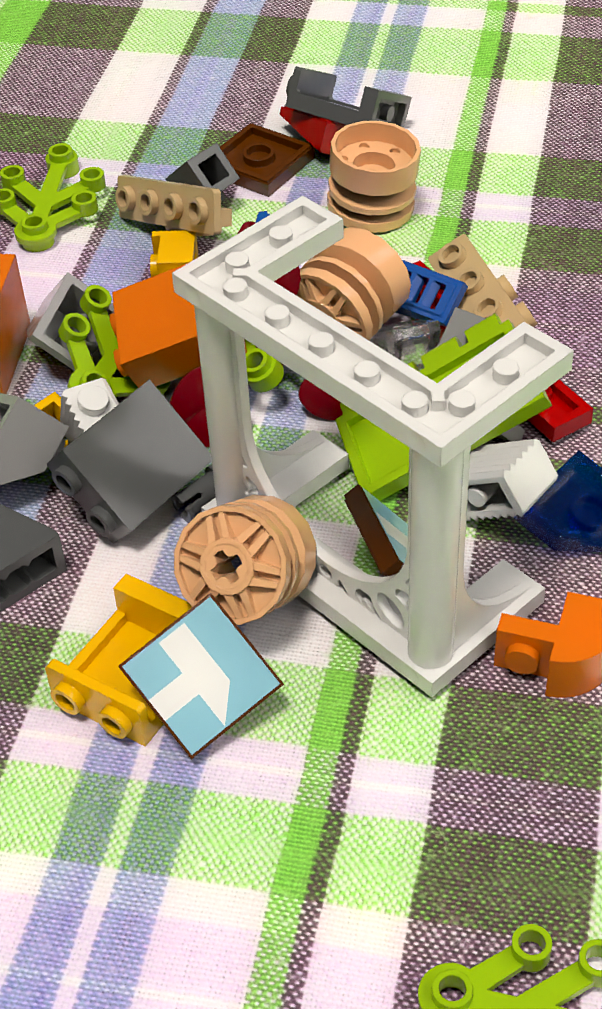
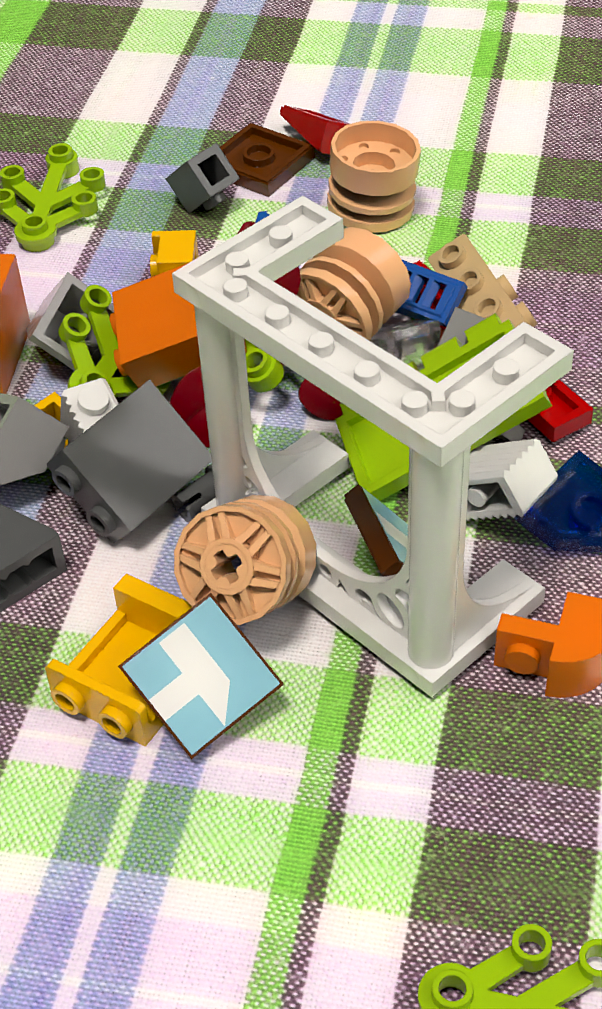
(172, 205): tan bracket -> none
(313, 91): dark grey panel -> none

